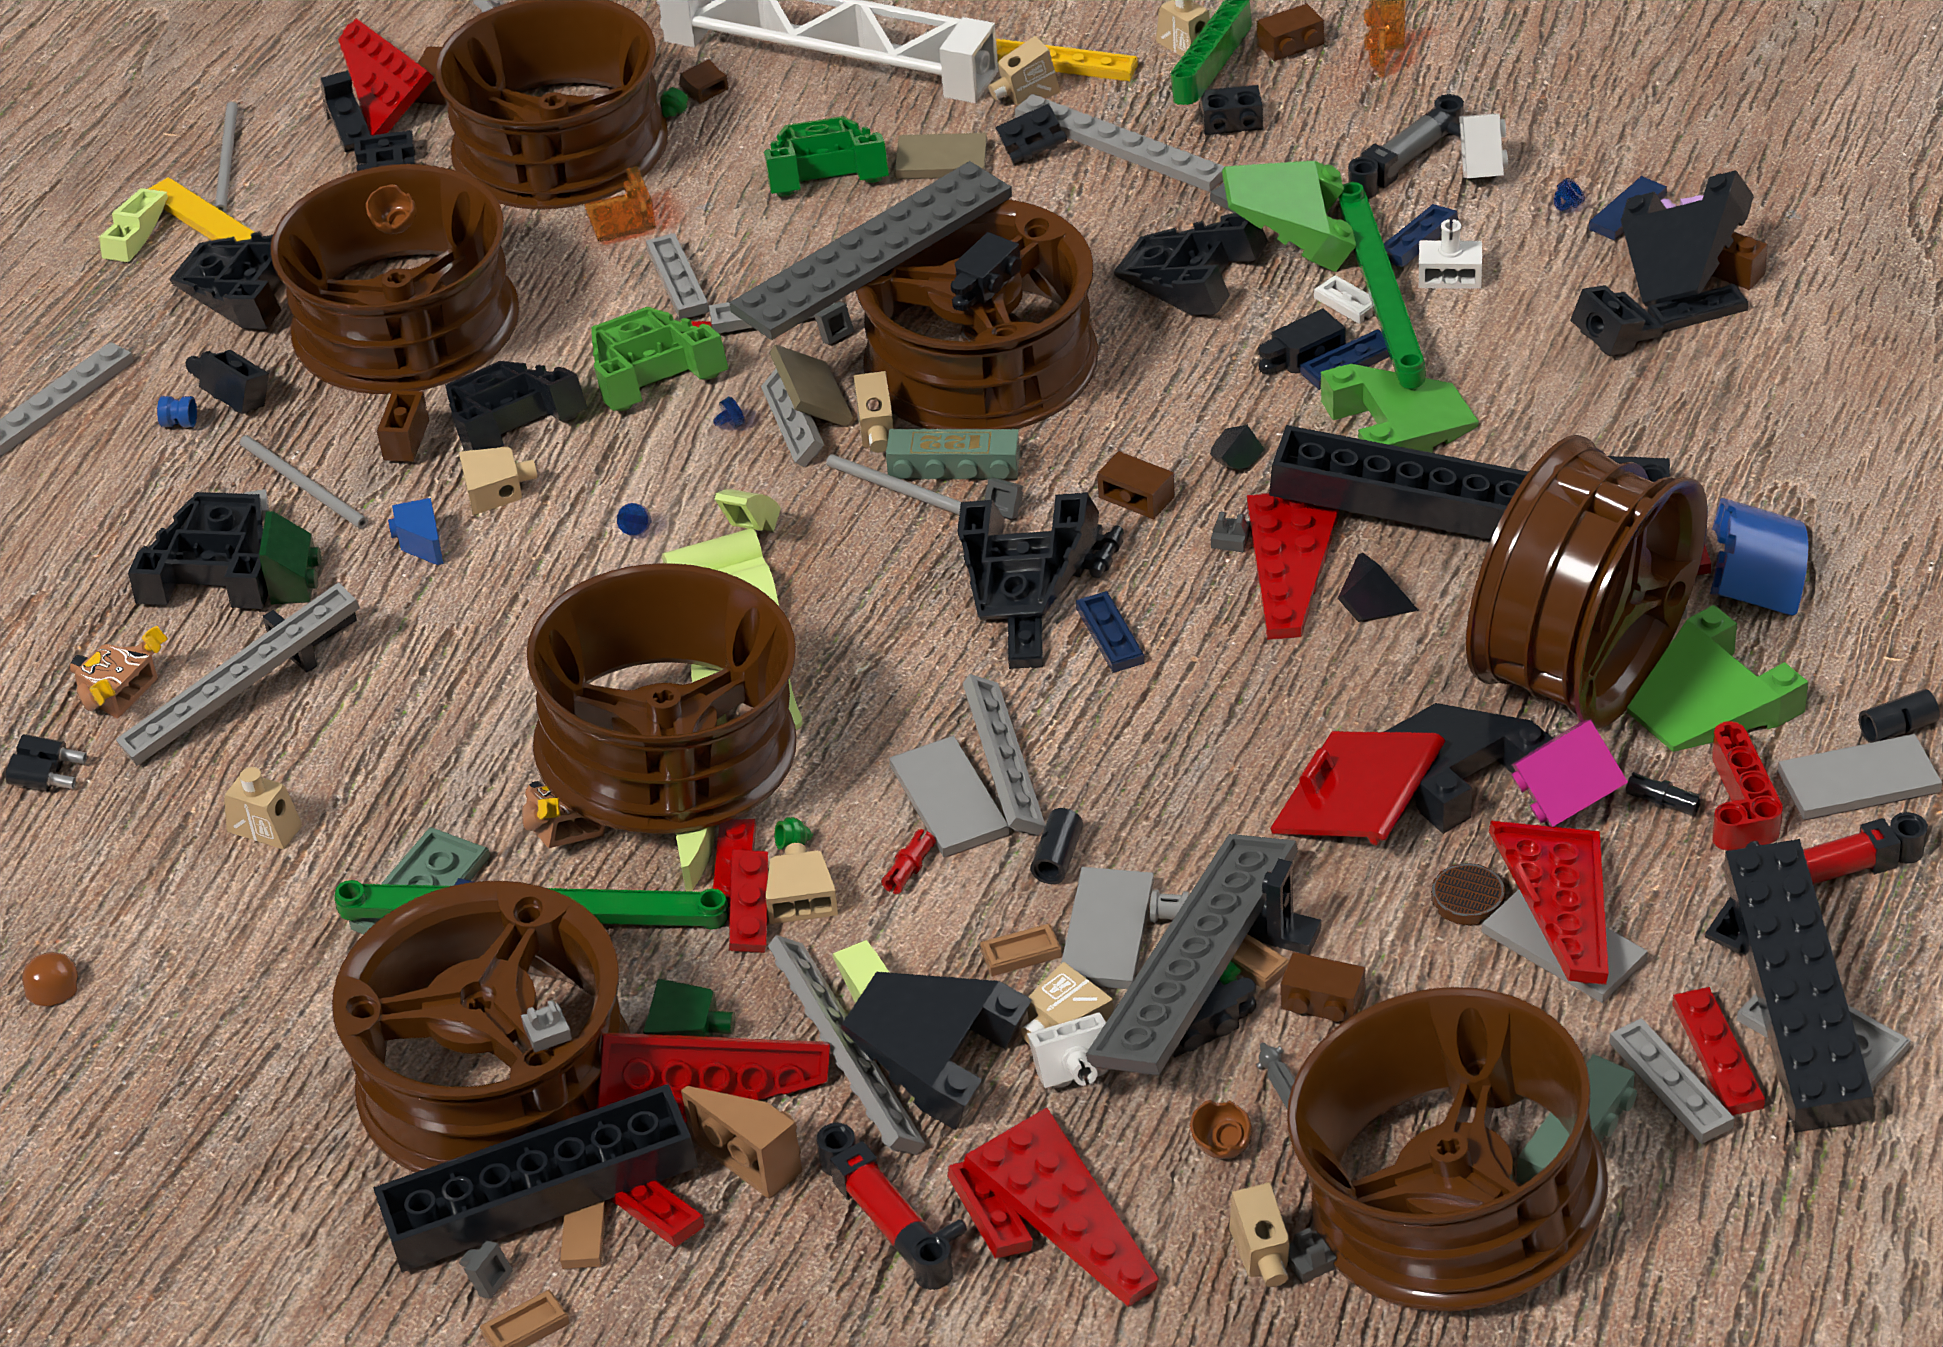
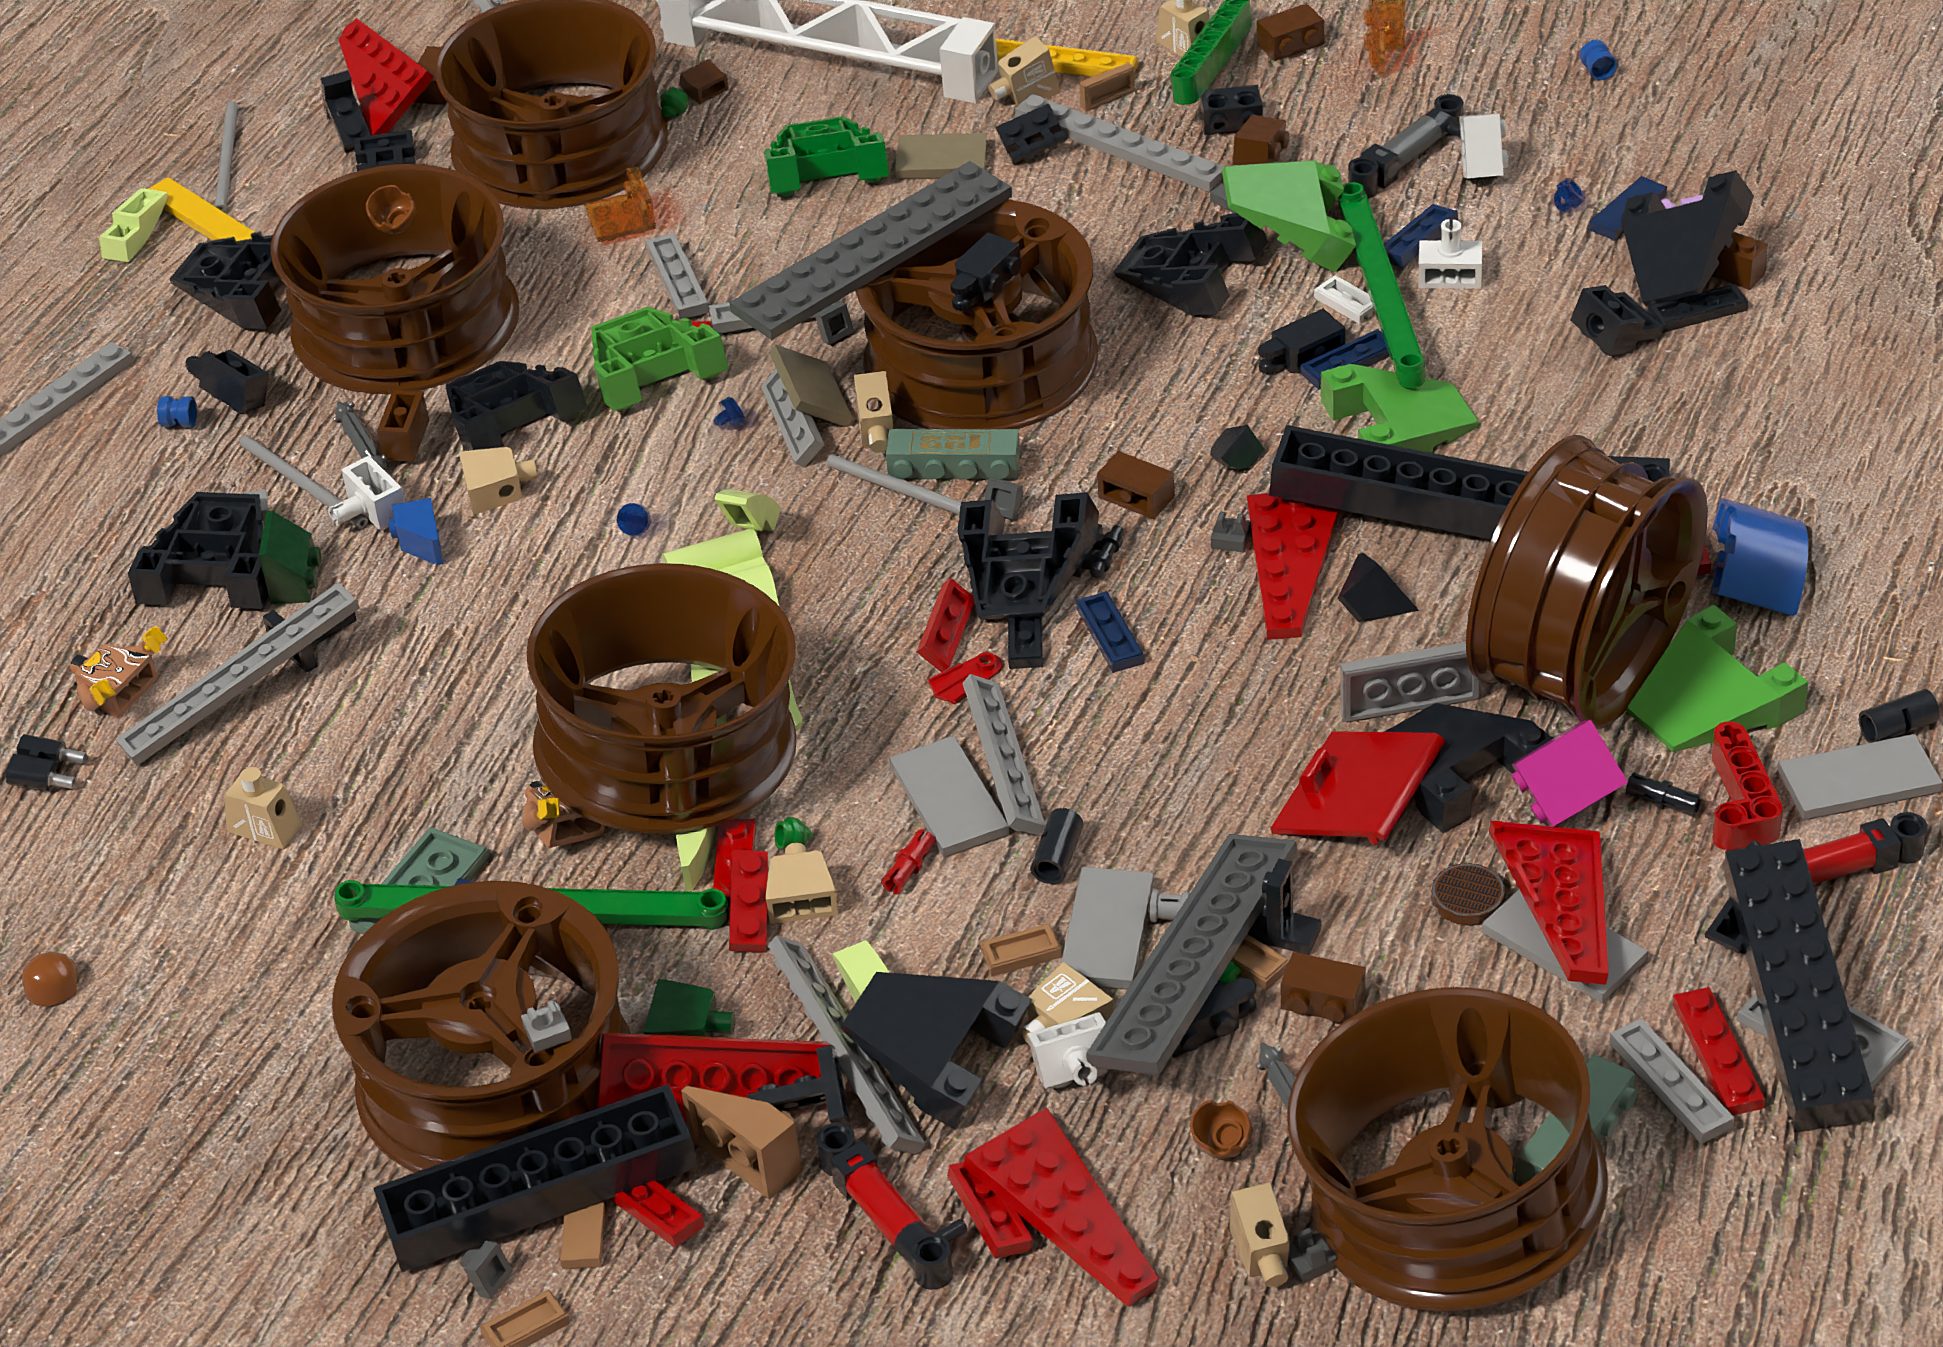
(358, 434): none -> dark grey wheel
(368, 493): none -> white brick
(811, 1091): none -> black bracket
(946, 625): none -> red plate
(949, 683): none -> red piece
(1107, 86): none -> medium nougat tile
(1260, 141): none -> reddish brown brick
(1406, 682): none -> light grey tile
(1598, 60): none -> blue wheel

